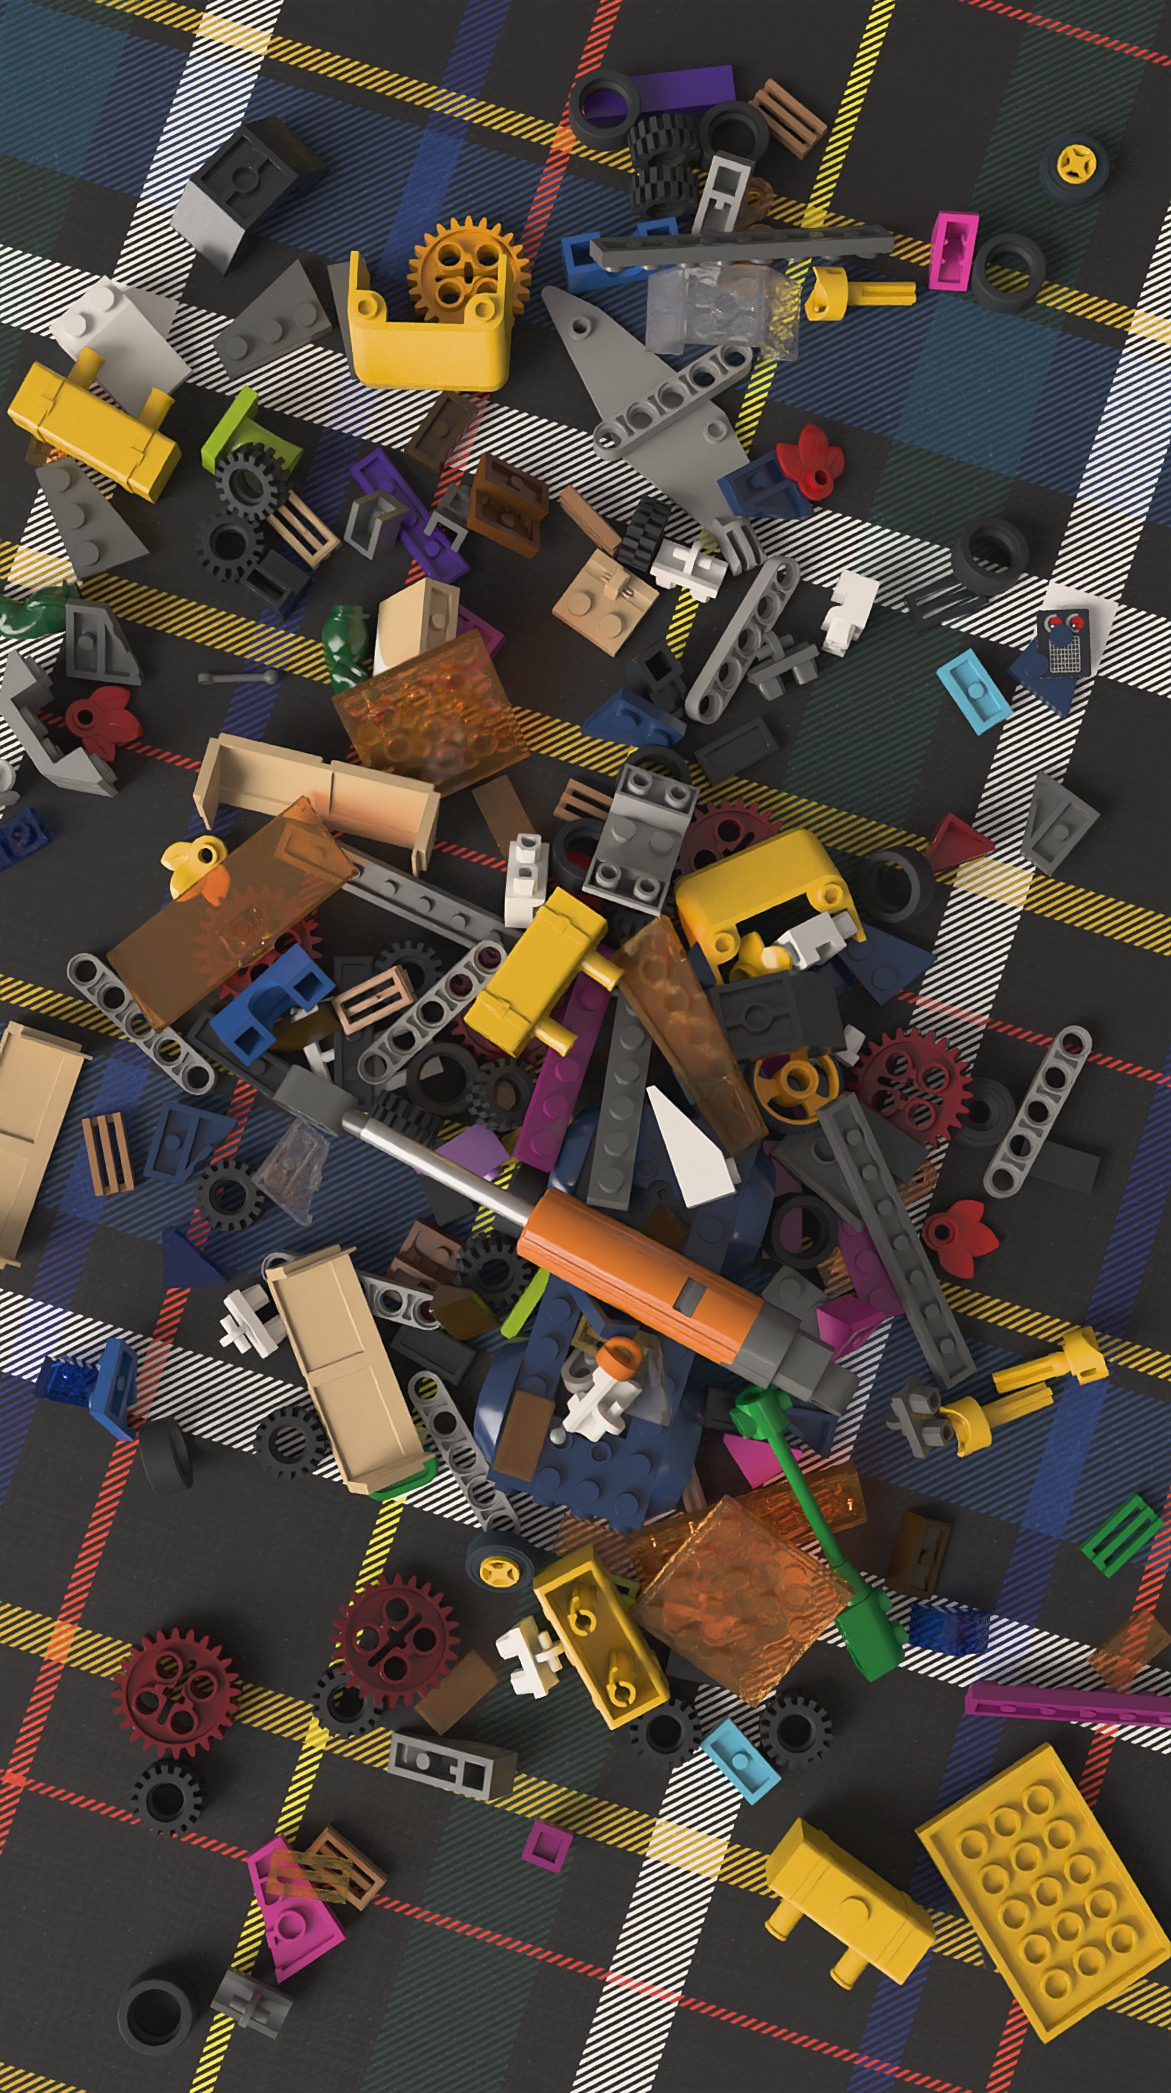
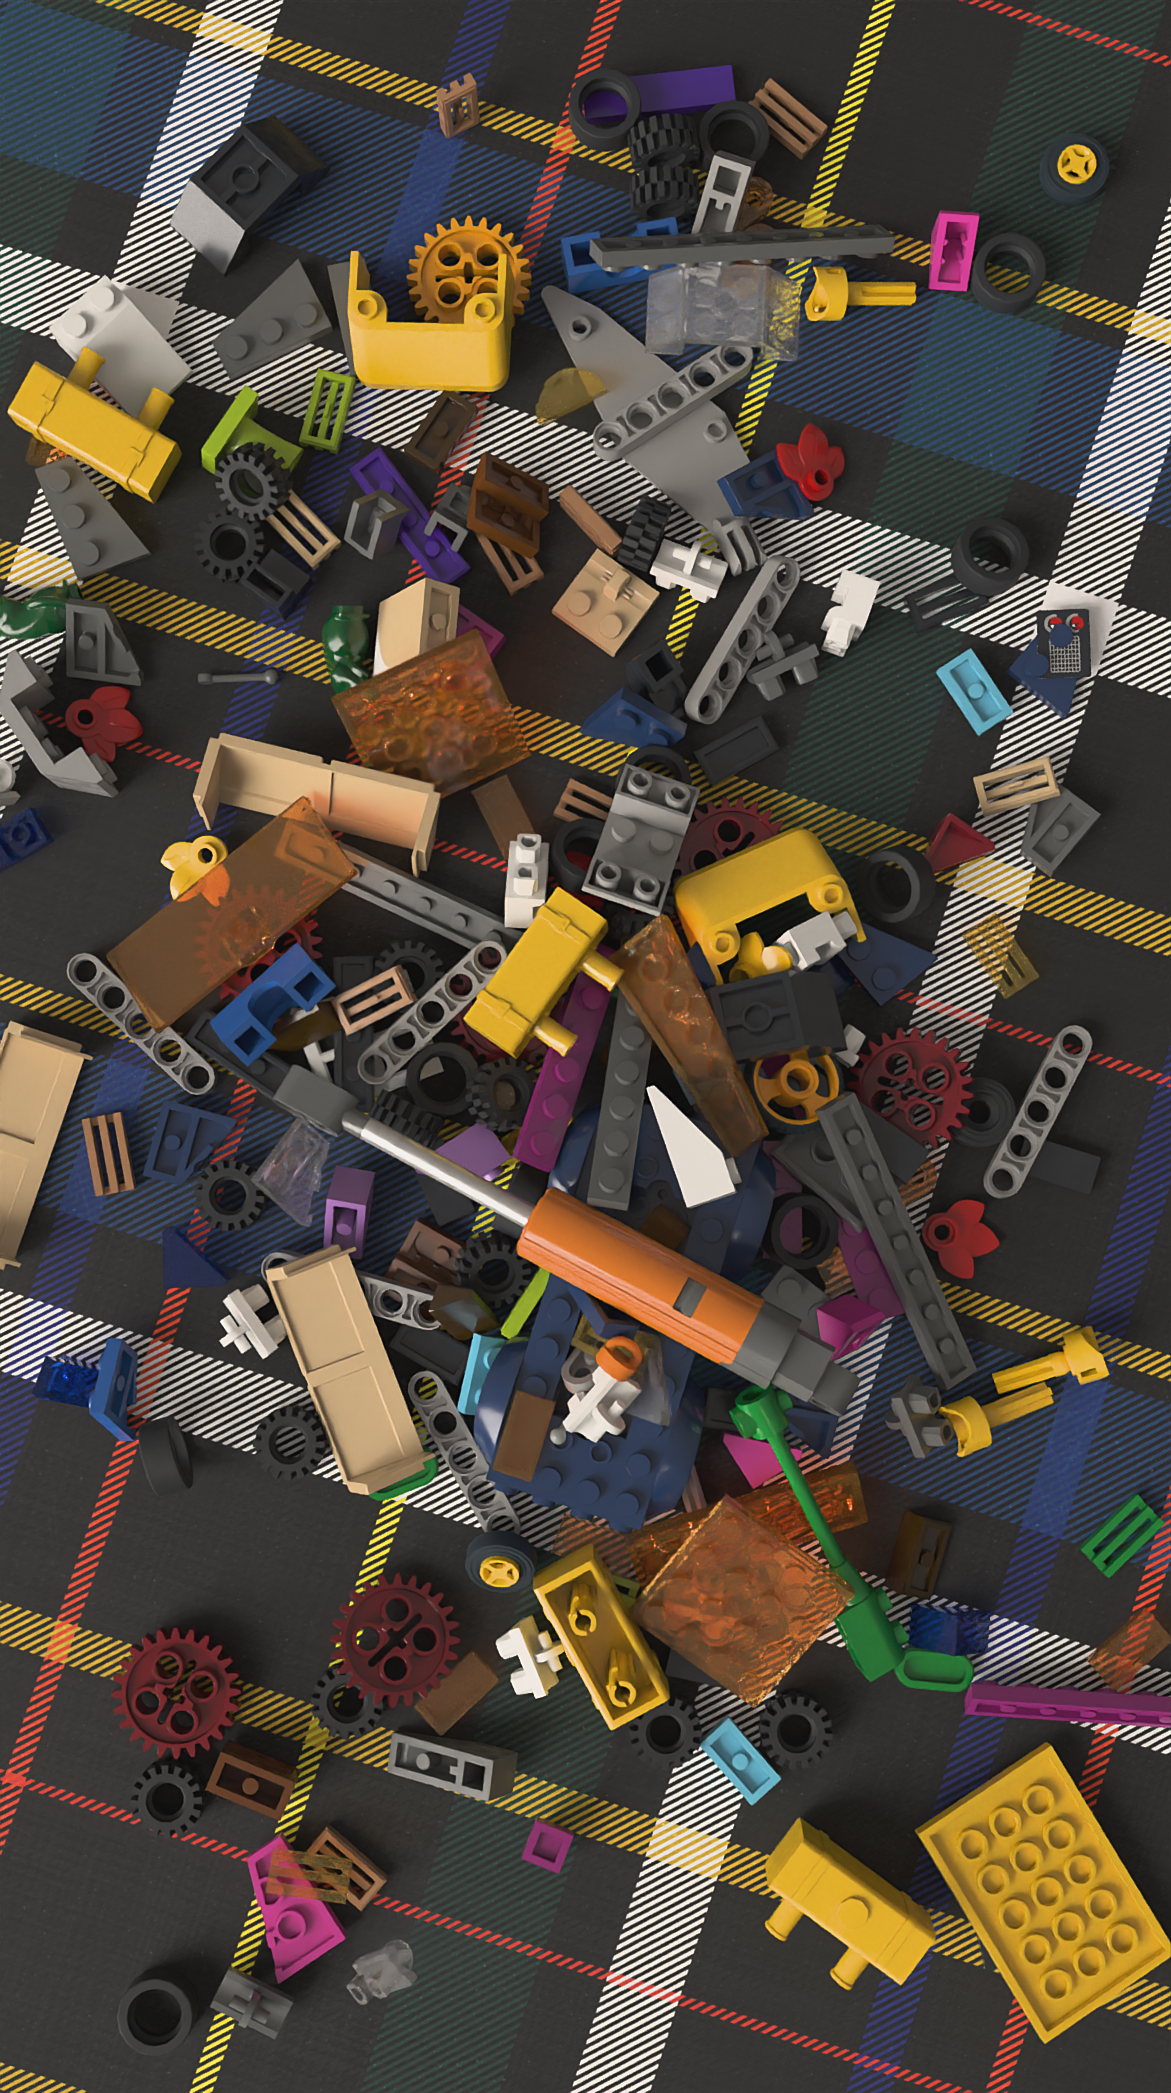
(253, 1780): none -> reddish brown brick
(320, 441): none -> lime tile
(348, 1209): none -> medium lavender slope
(382, 1972): none -> clear hips
(454, 97): none -> medium nougat tile
(481, 1356): none -> medium azure plate
(523, 580): none -> medium nougat tile
(567, 392): none -> clear yellow tile
(934, 1670): none -> green tile
(1013, 948): none -> clear yellow tile
(1021, 799): none -> tan tile

